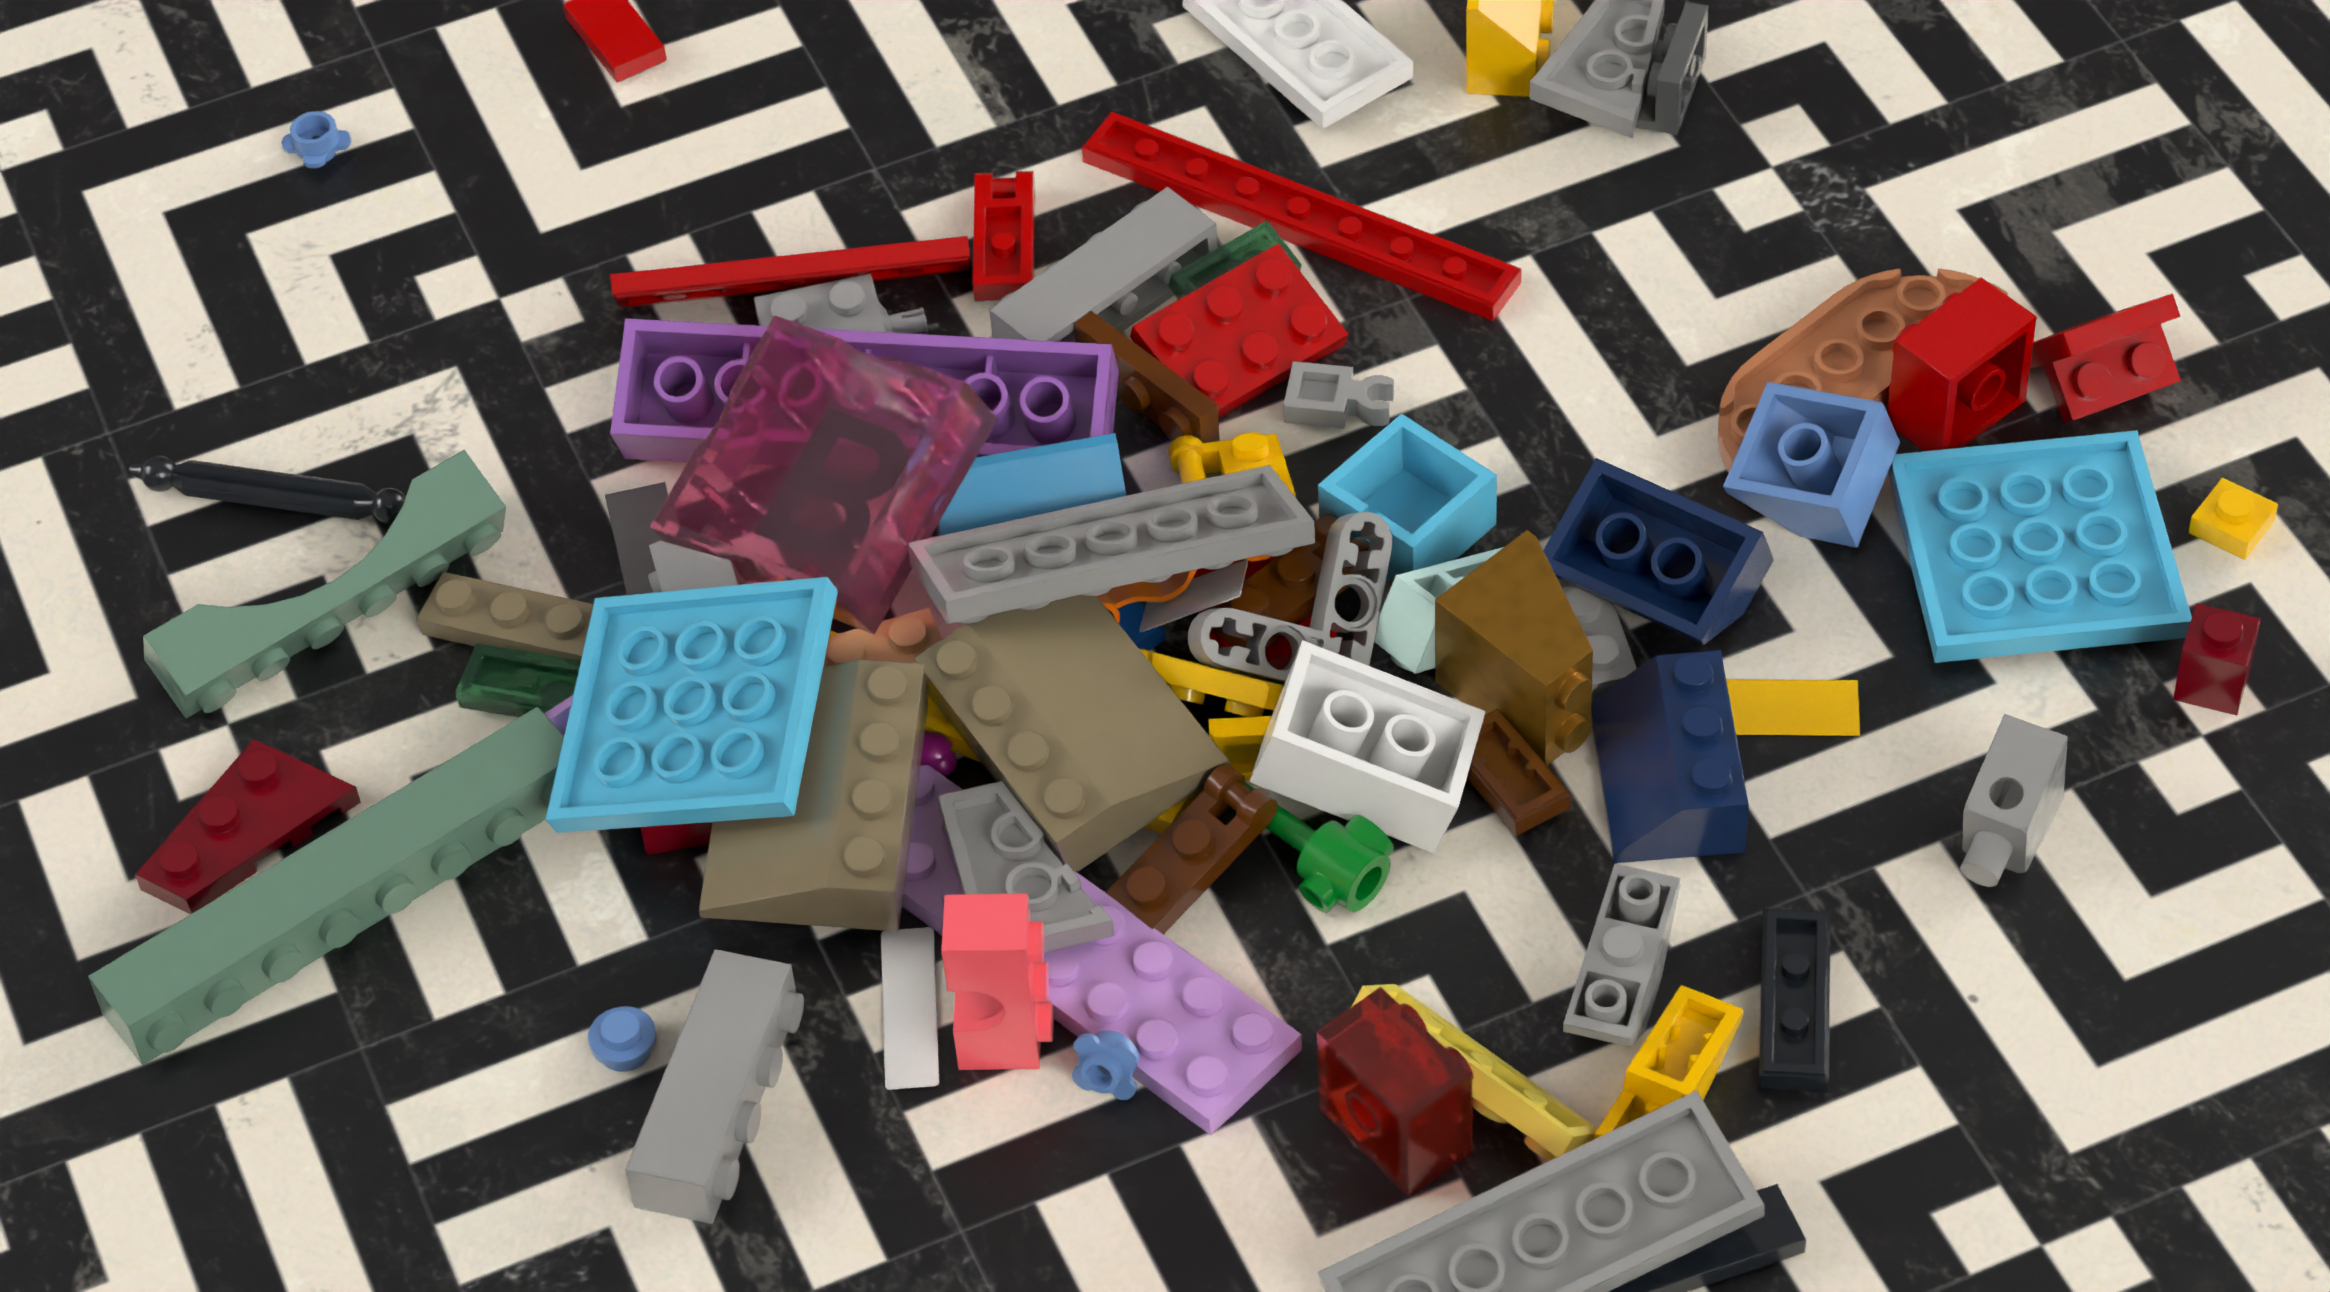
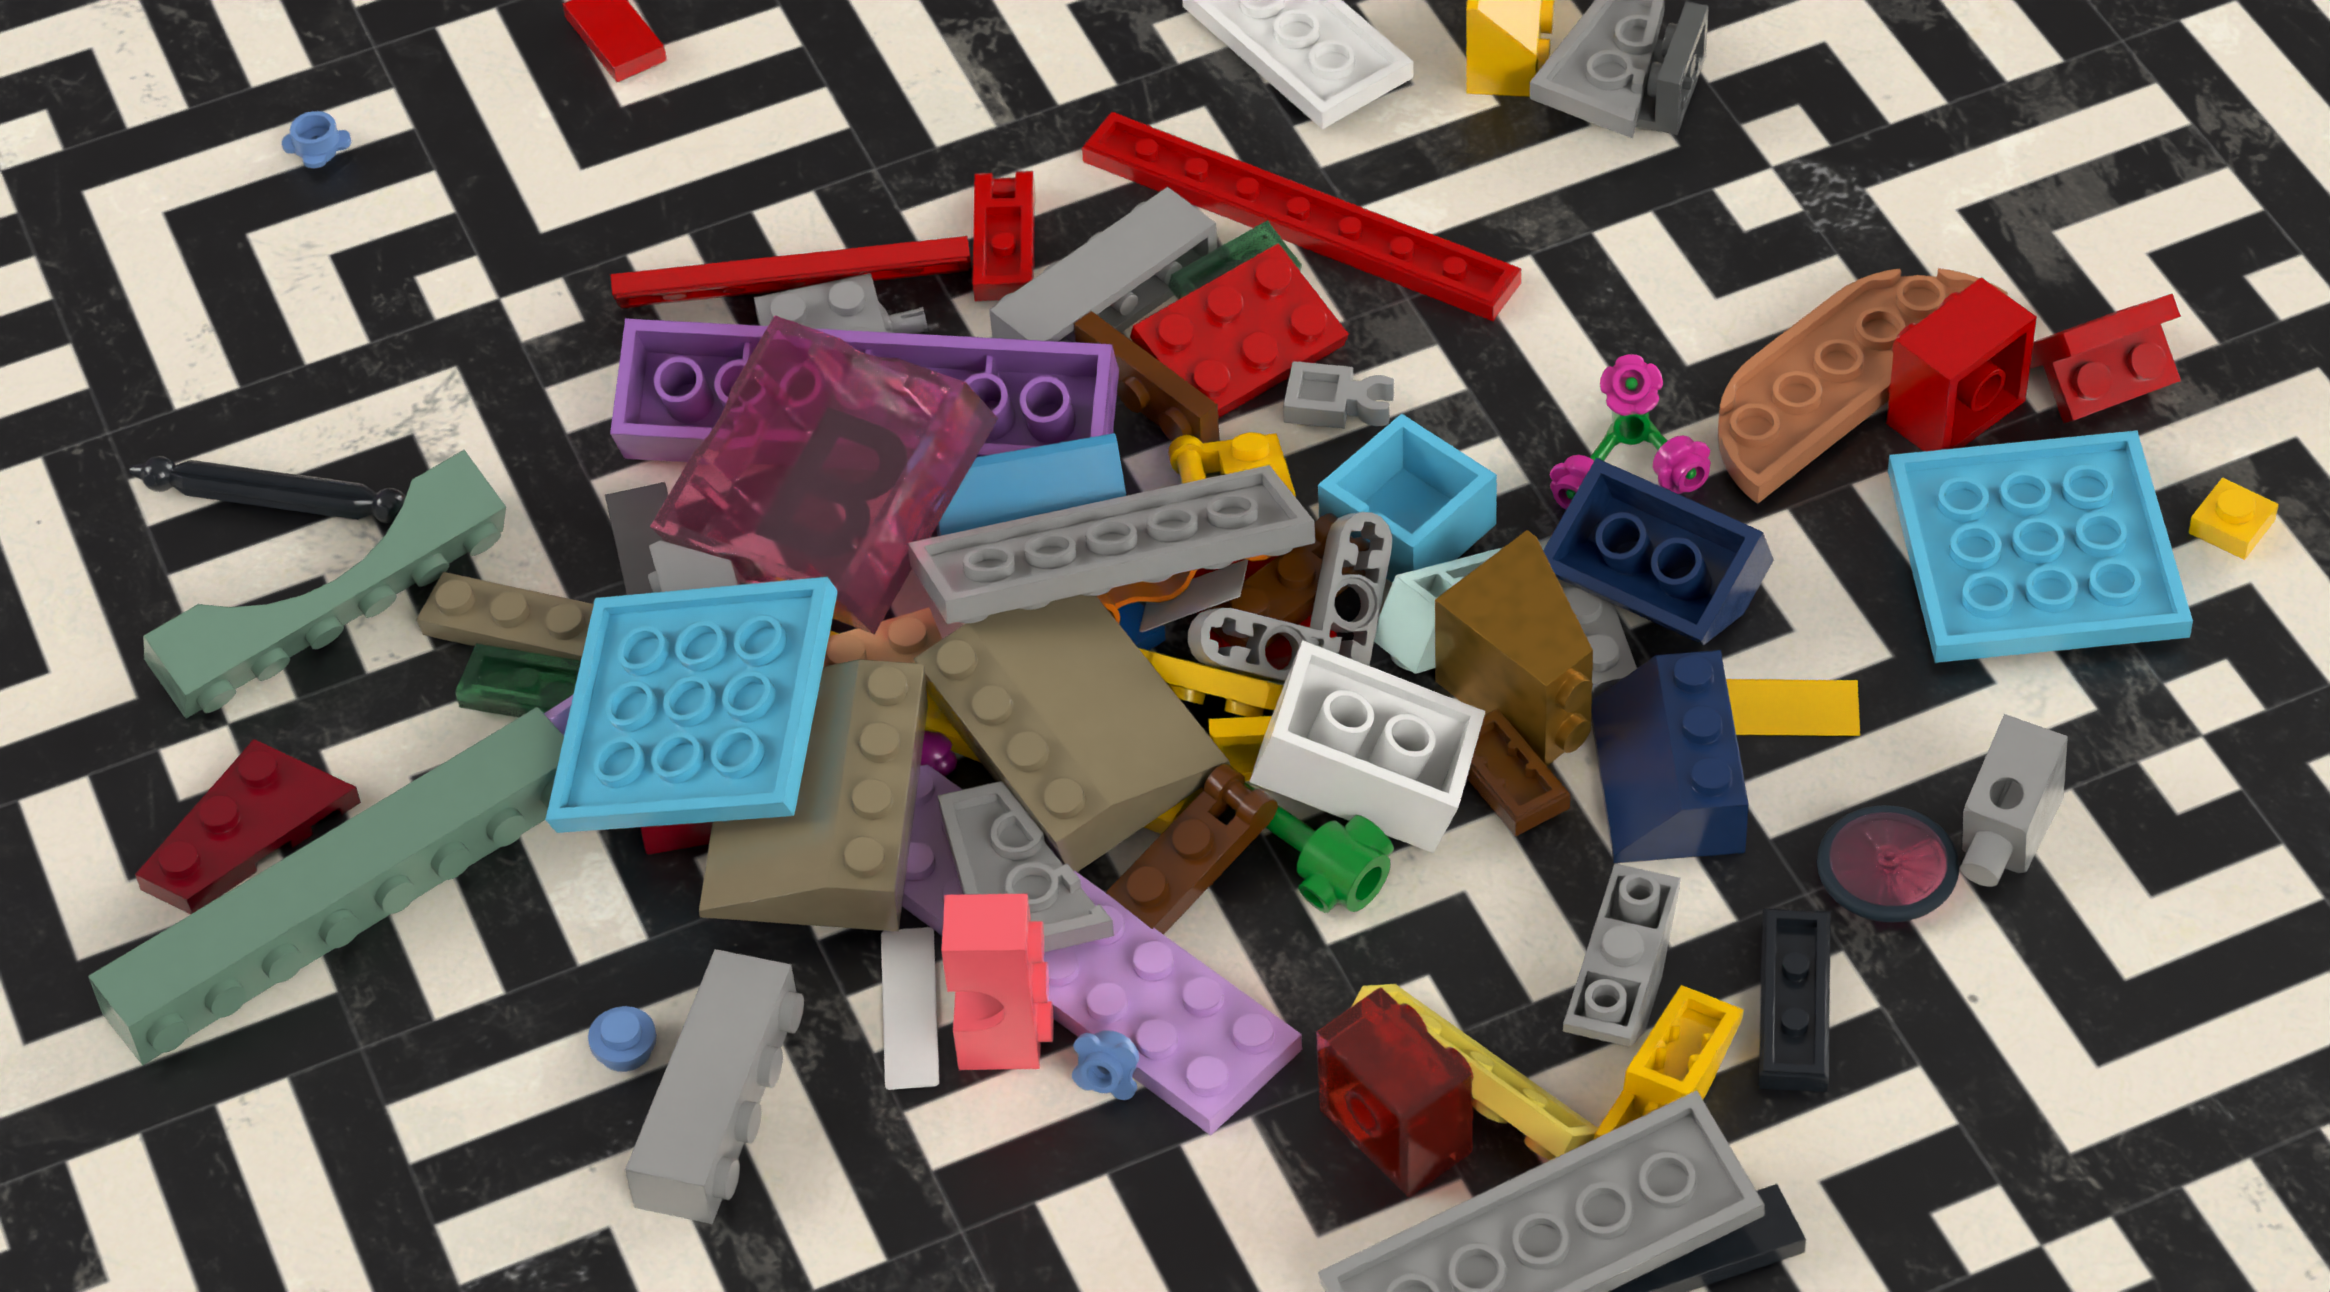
(1631, 395): none -> dark pink plant
(1814, 462): medium blue slope -> none
(1888, 863): none -> clear pink wheel
(2216, 659): dark red brick -> none

